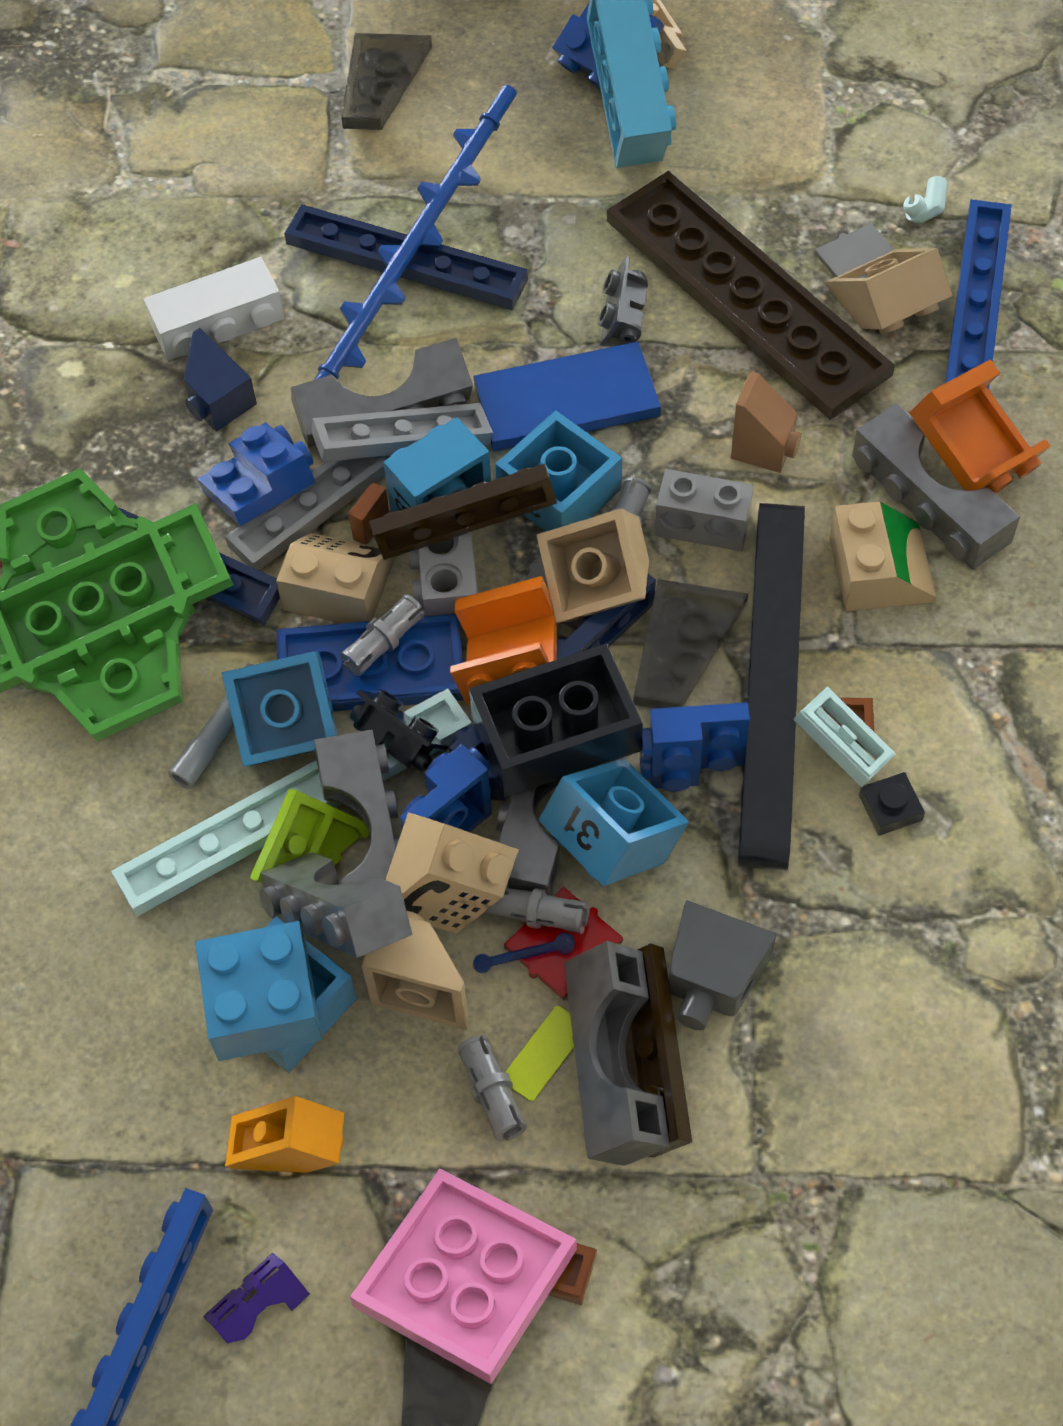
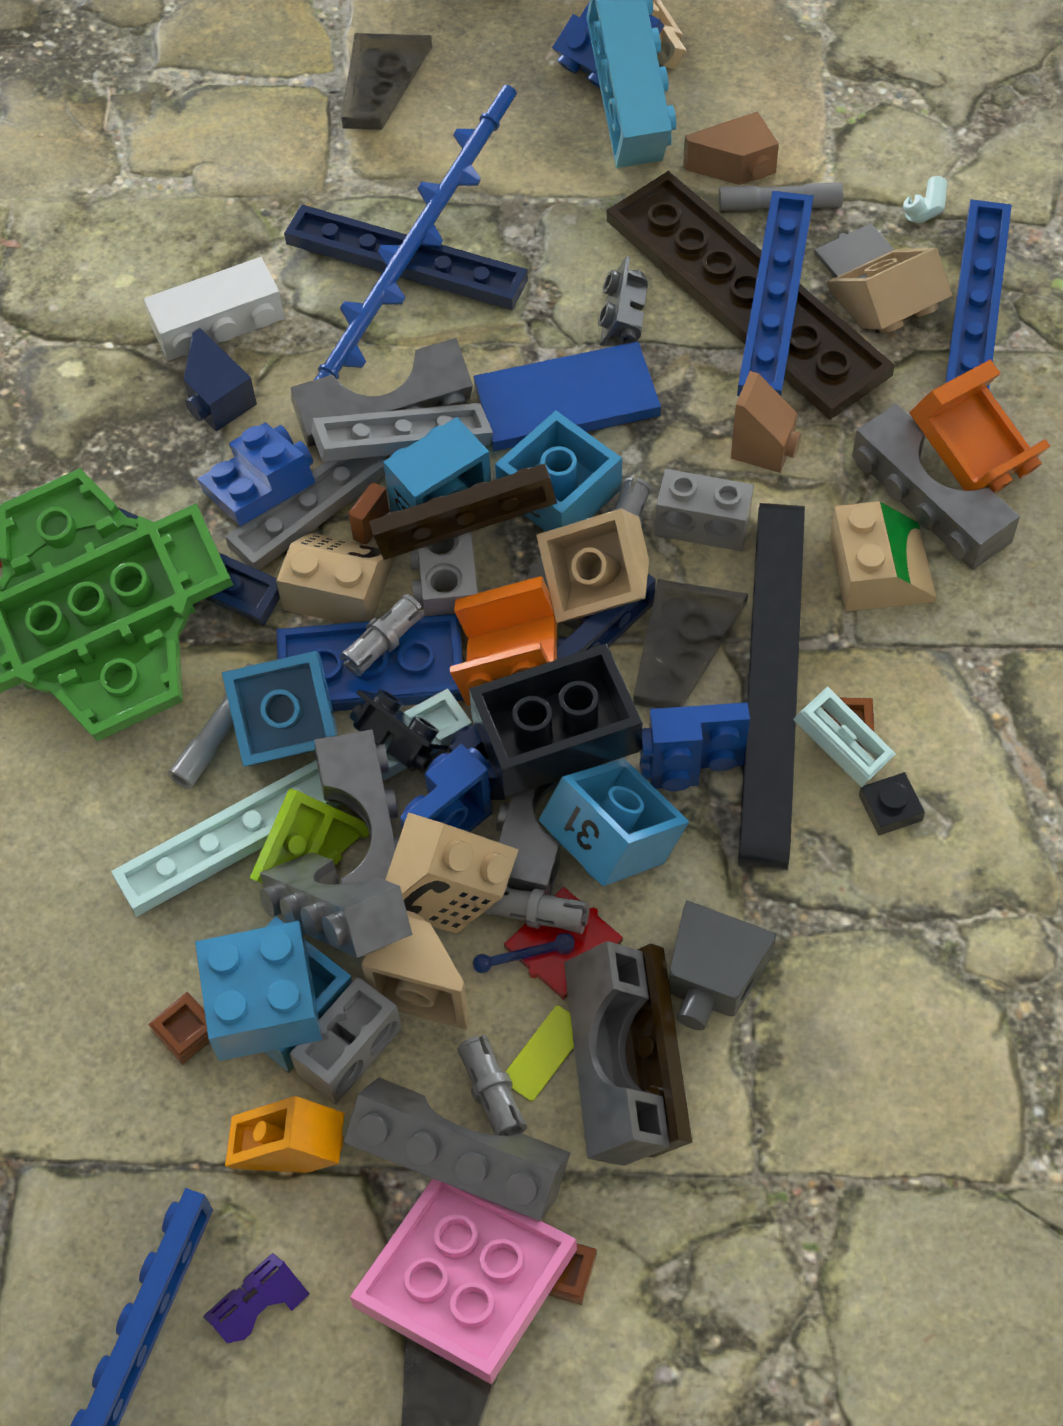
(182, 1028): none -> dark orange tile
(352, 1038): none -> light grey brick
(501, 1169): none -> flat silver arch
(733, 150): none -> medium nougat slope
(754, 197): none -> light grey piece
(777, 289): none -> blue plate

